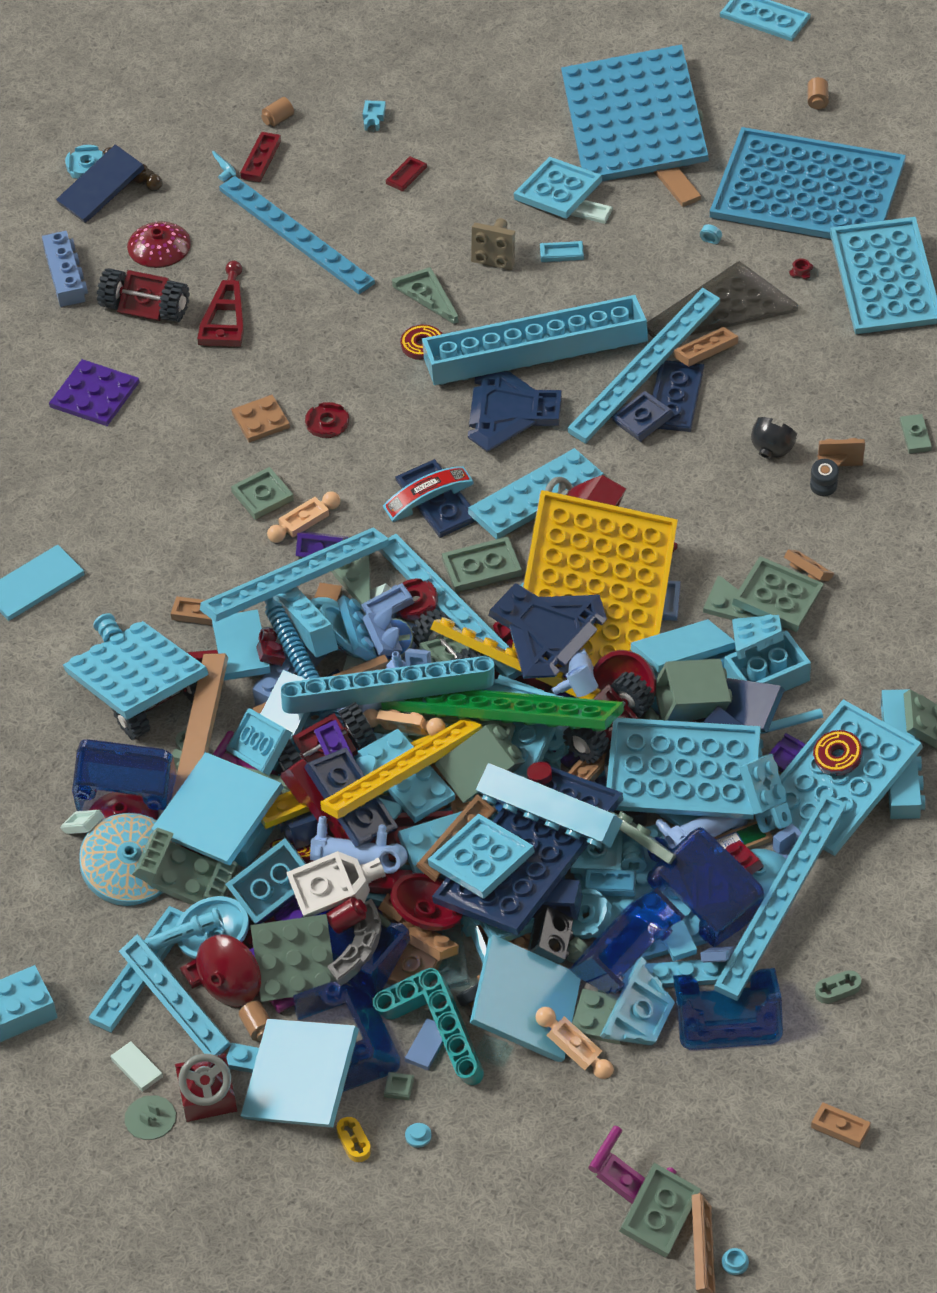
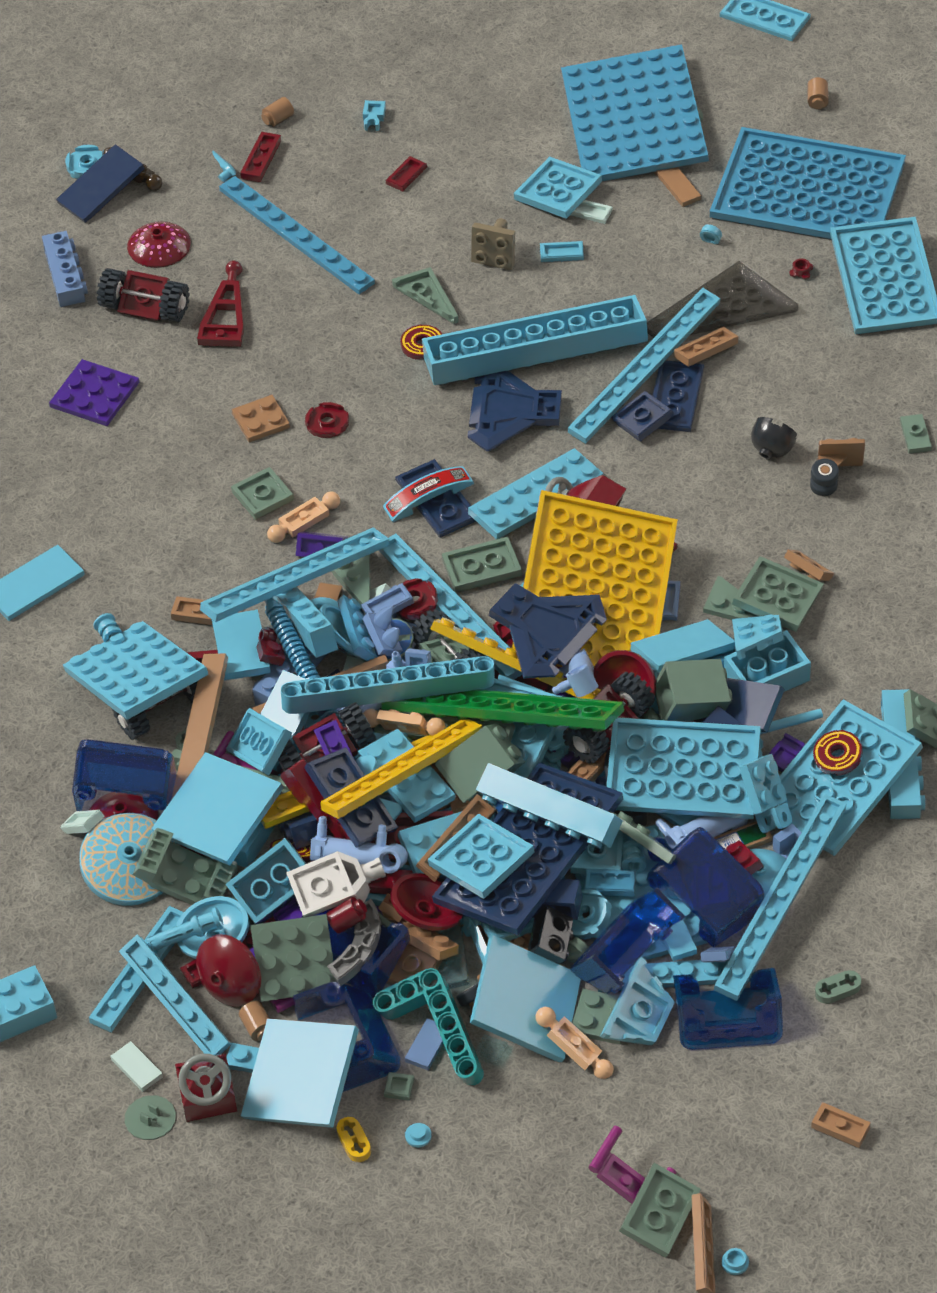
(540, 773): dark red tile -> none

